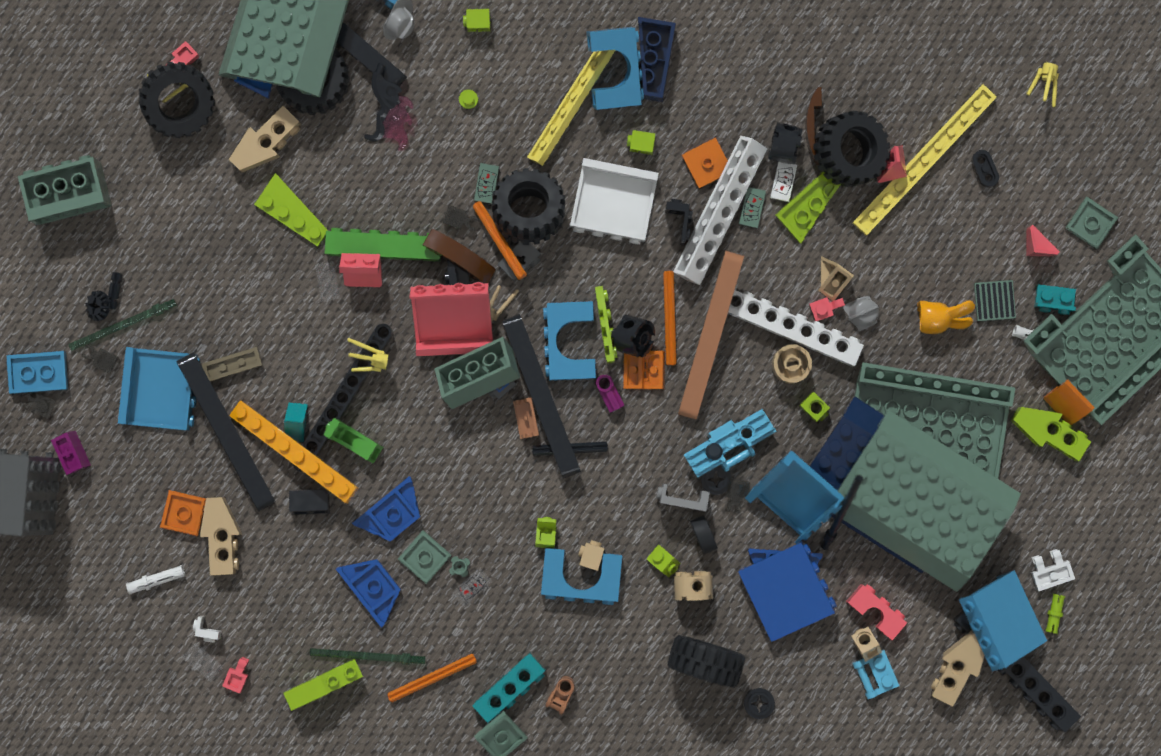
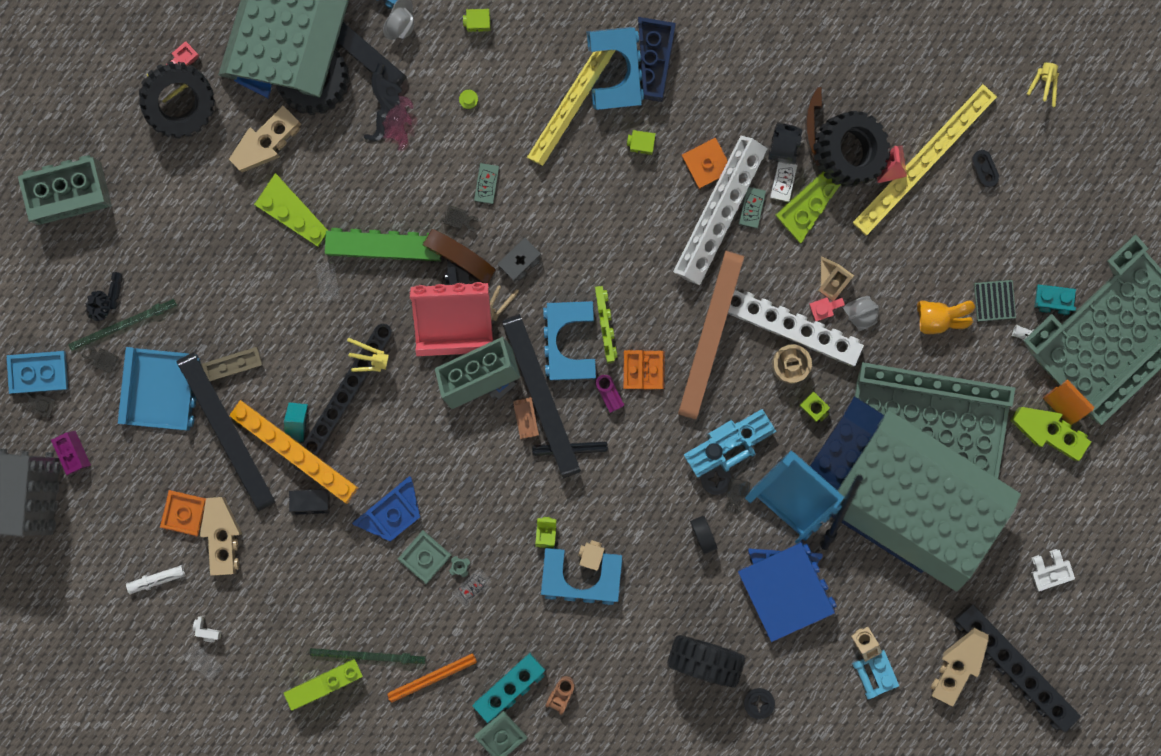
(236, 678): coral plate -> none
(353, 440): bright green arch -> none
(361, 270): coral bracket -> none
(372, 587): blue wing -> none
(499, 240): orange axle -> none
(528, 184): black tyre -> none
(613, 201): white panel -> none
(633, 336): black brick -> none
(663, 561): lime bracket -> none
(669, 310): orange axle -> none
(676, 206): black bracket -> none
(700, 505): light grey panel -> none
(703, 585): tan brick -> none
(890, 623): coral arch -> none
(1003, 621): dark azure panel -> none
(1038, 244): coral slope -> none
(1055, 613): lime pin -> none
(1091, 223): sand green tile -> none

